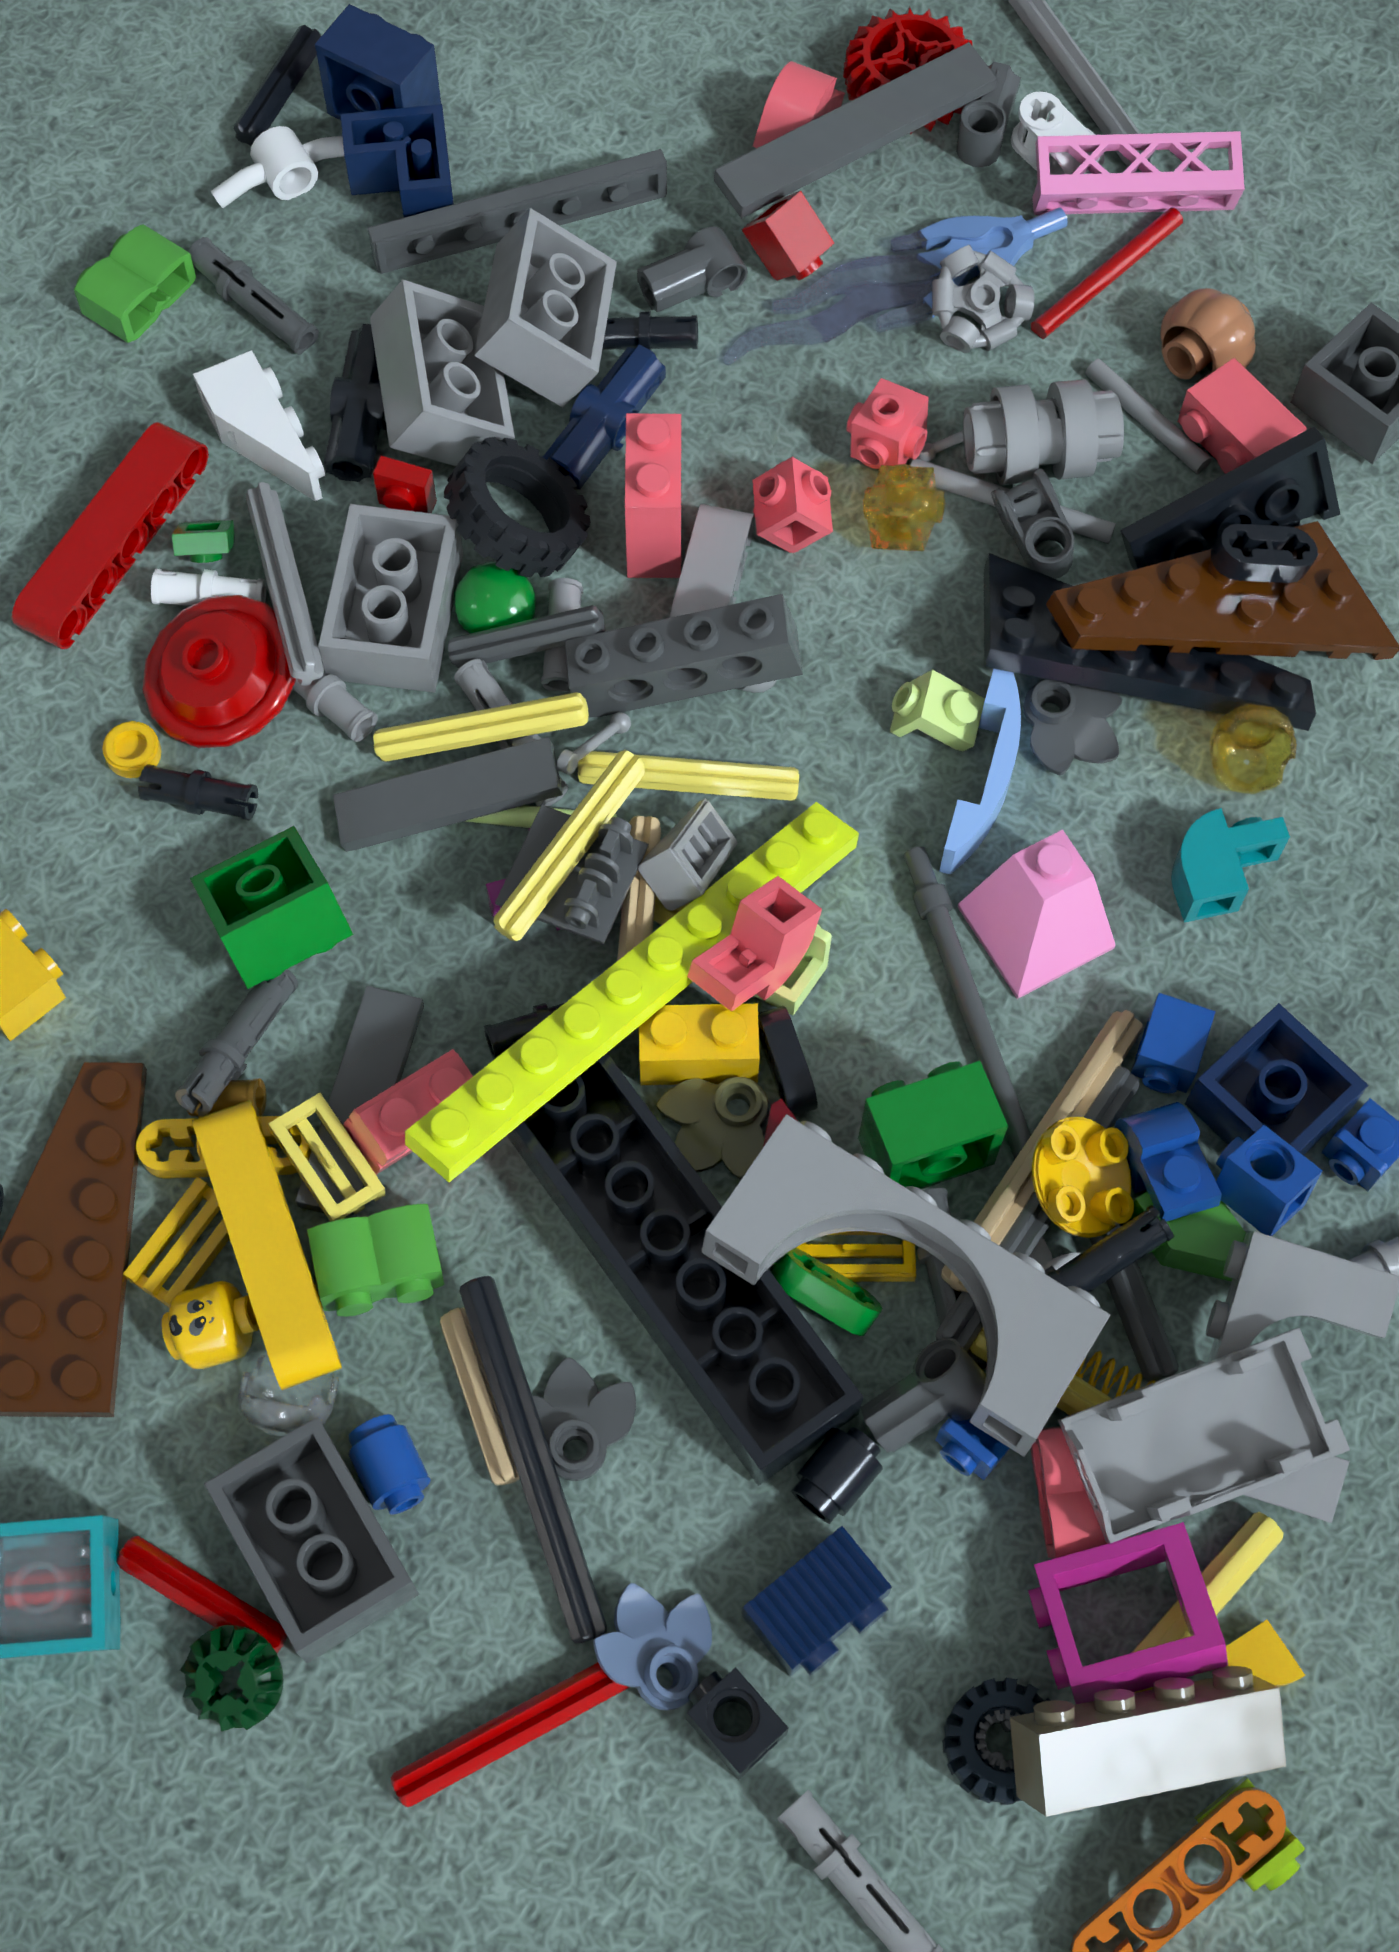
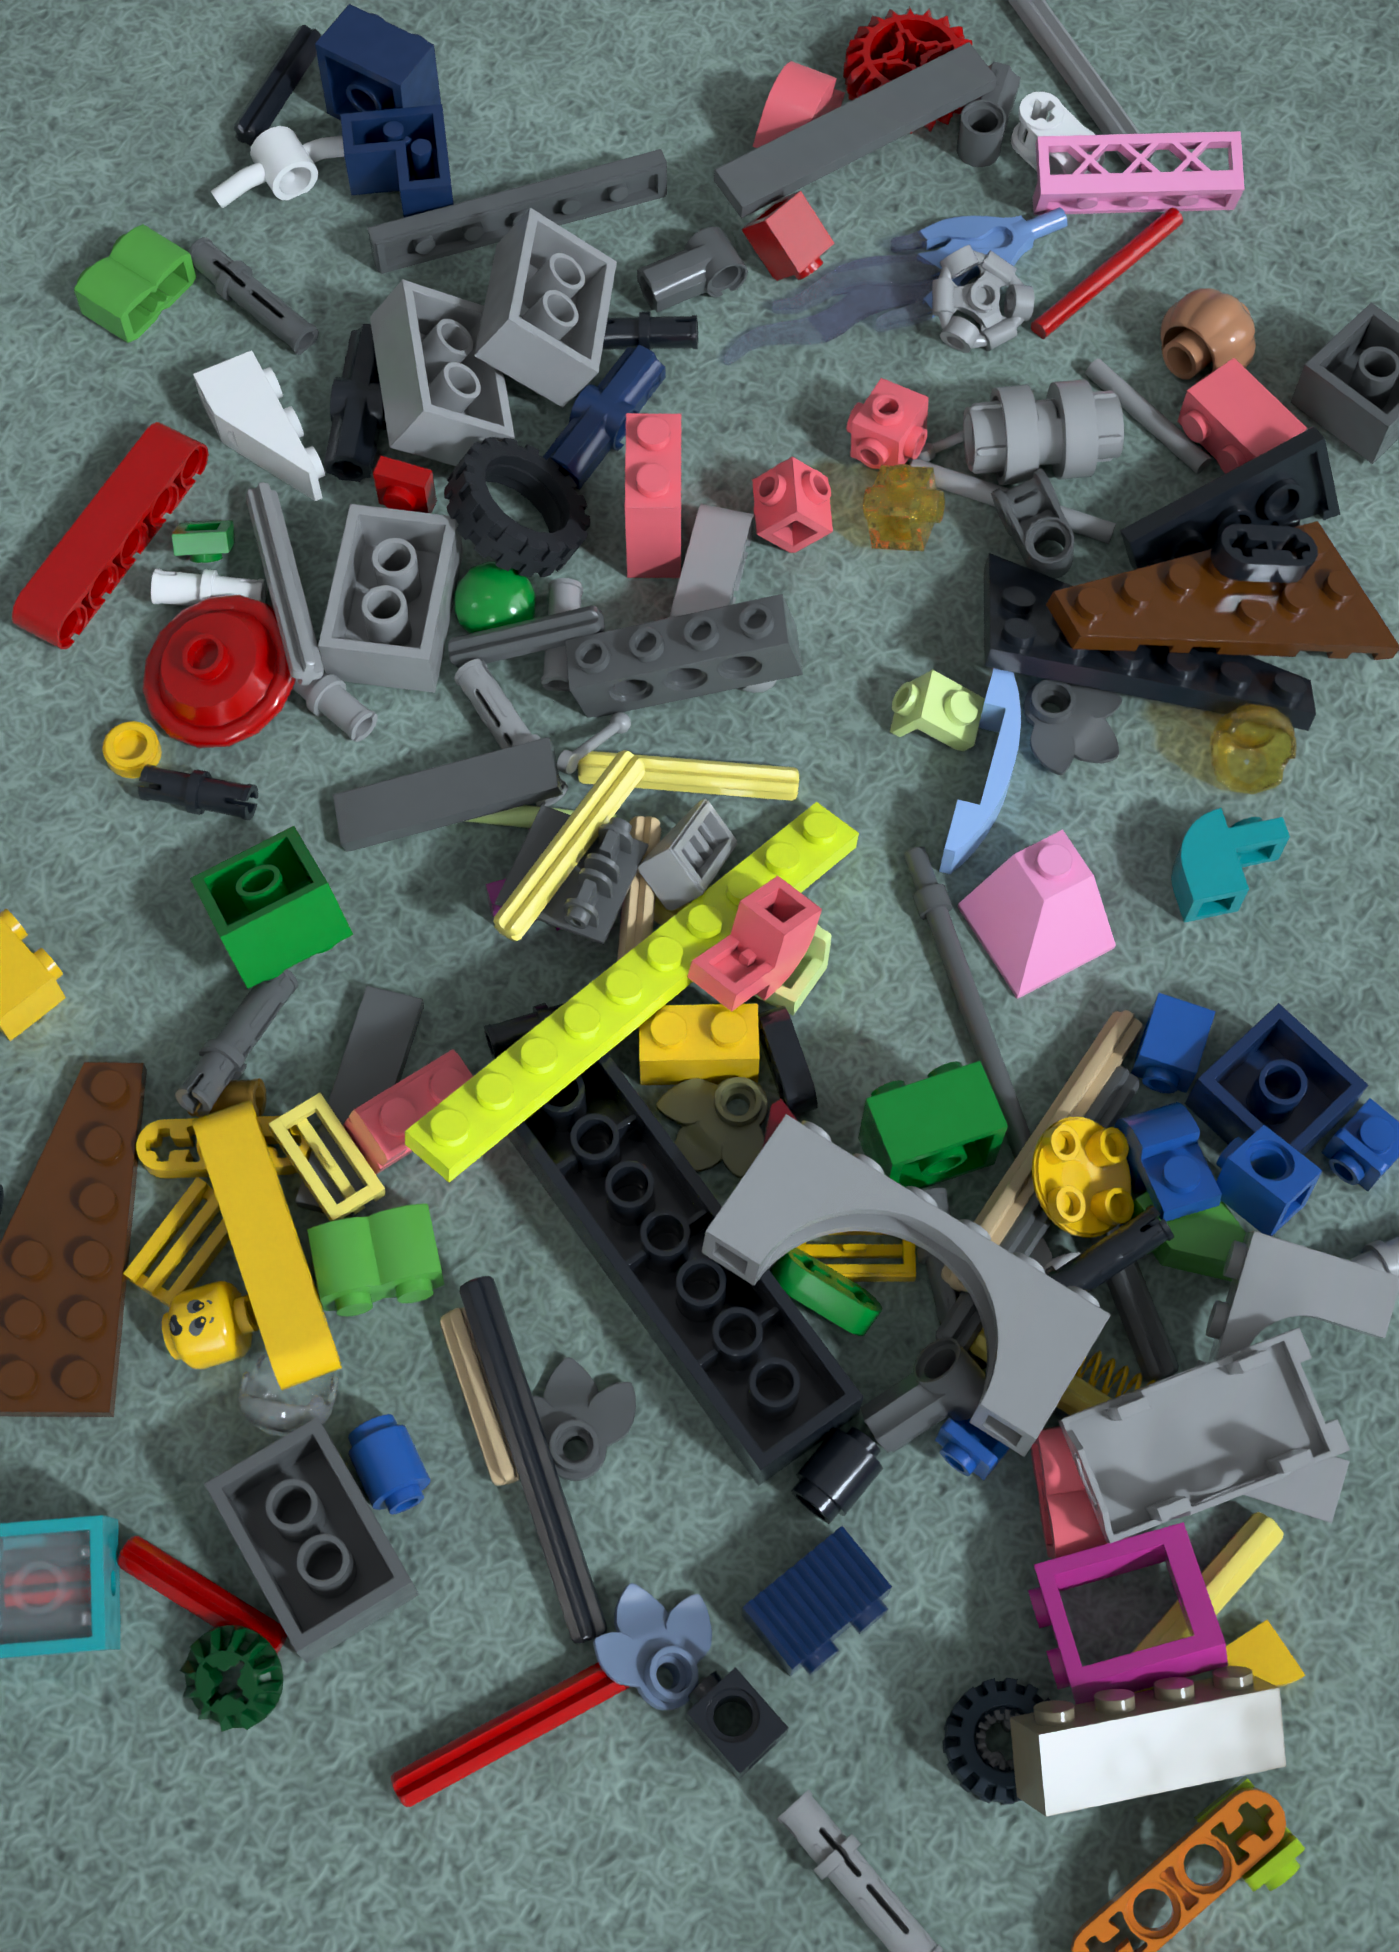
(481, 727): light yellow axle -> none

